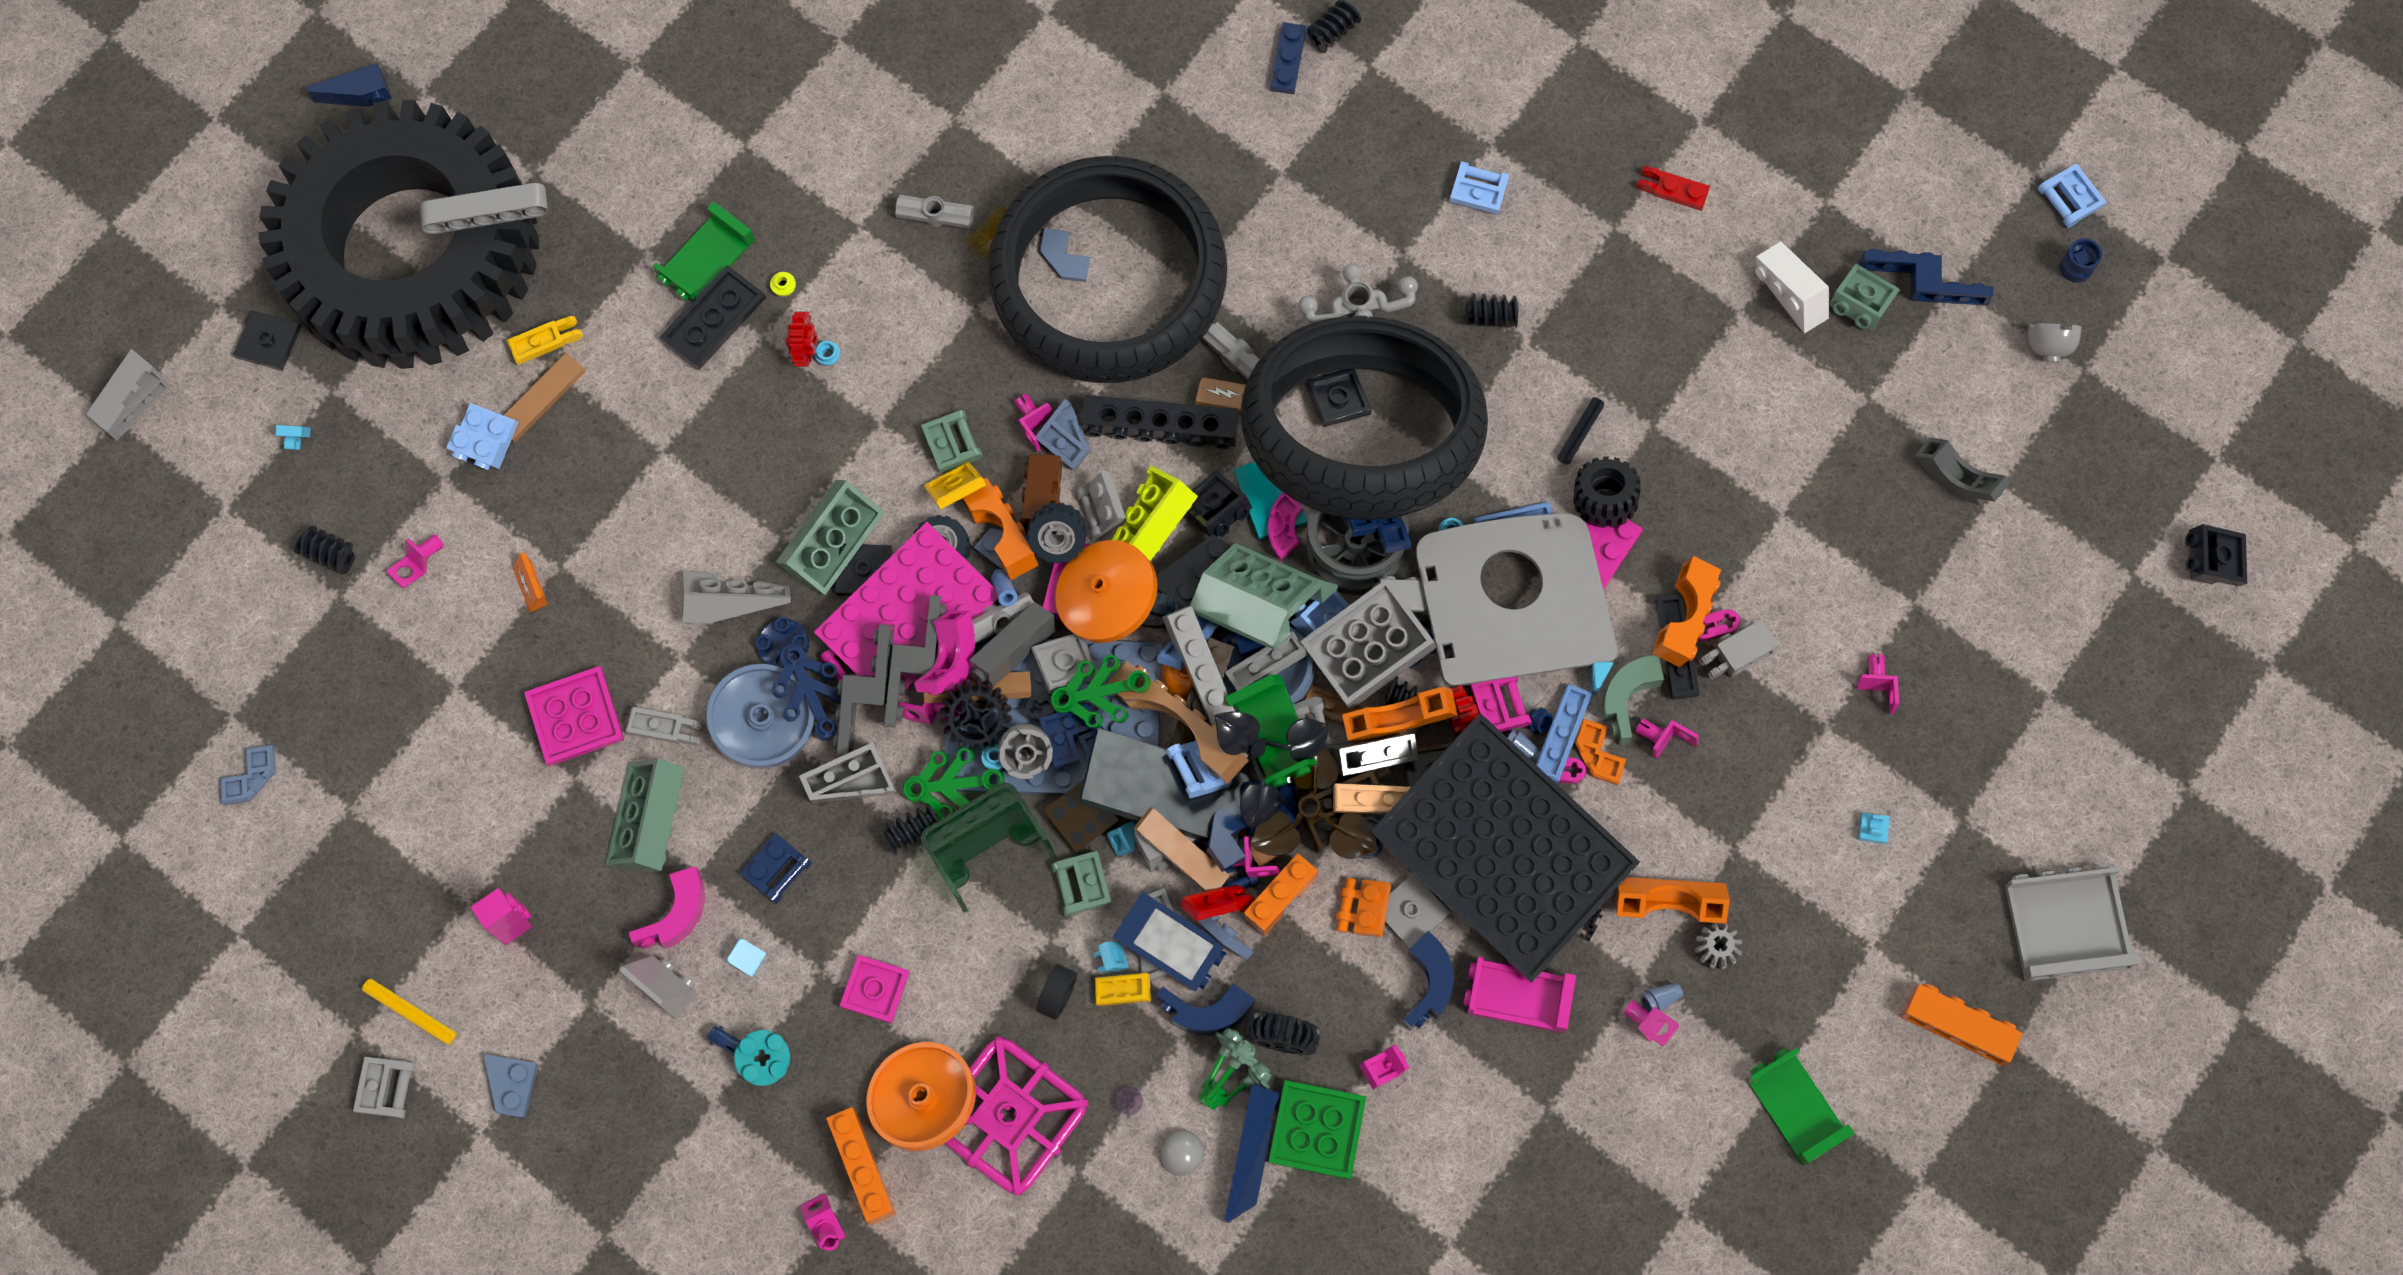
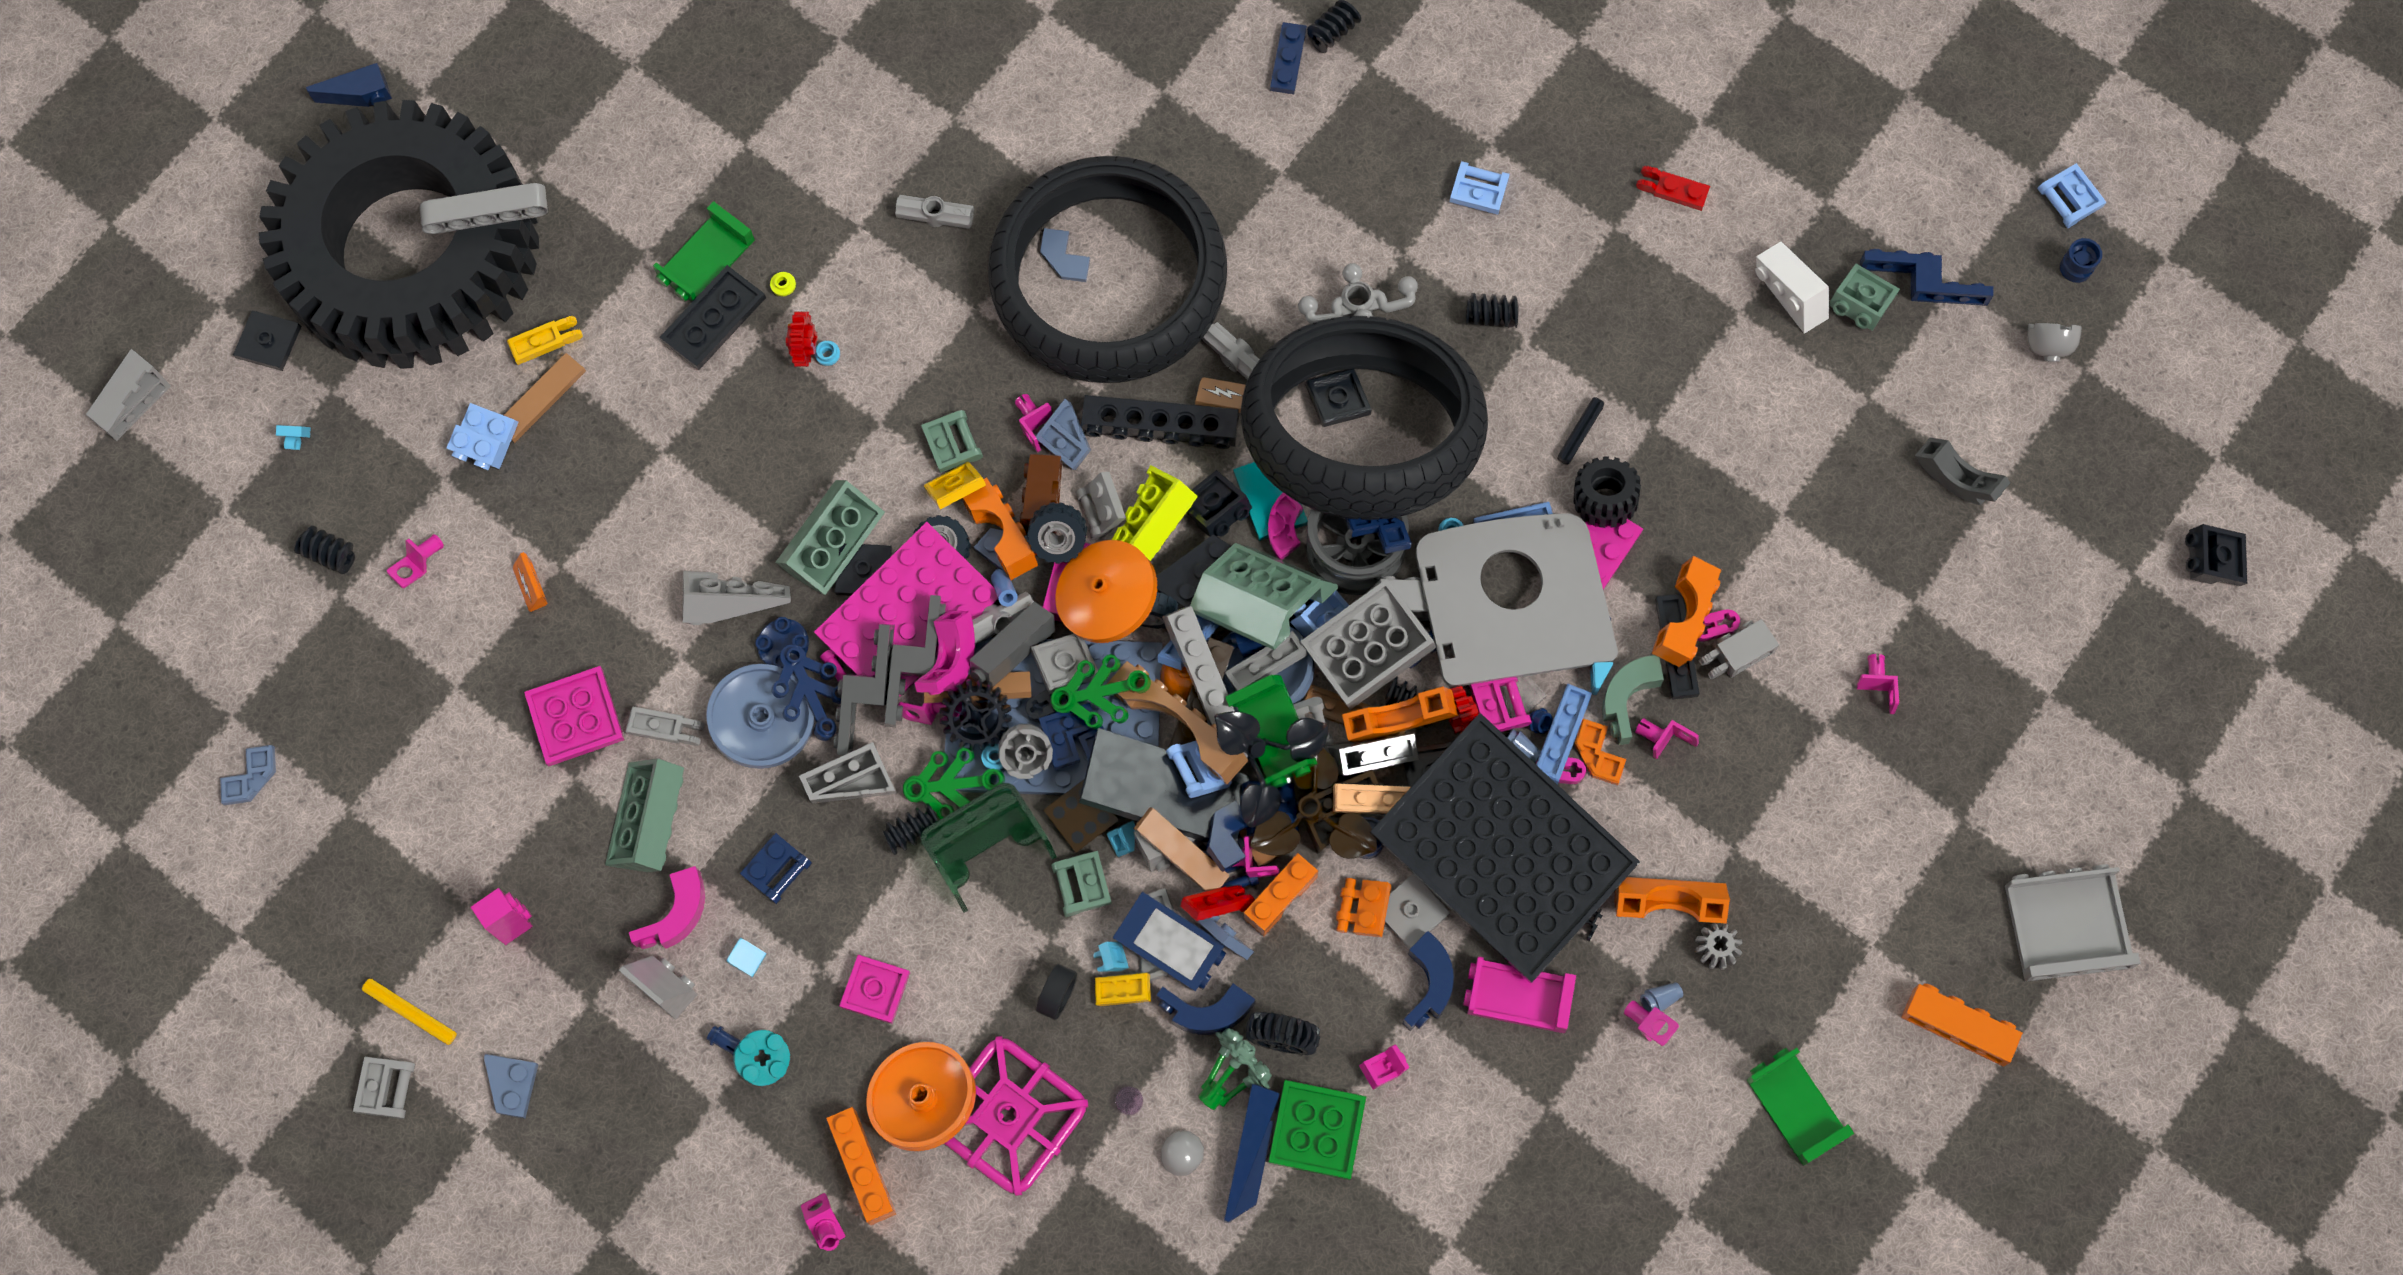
(982, 237): clear yellow slope -> none
(1873, 828): medium azure tile -> none

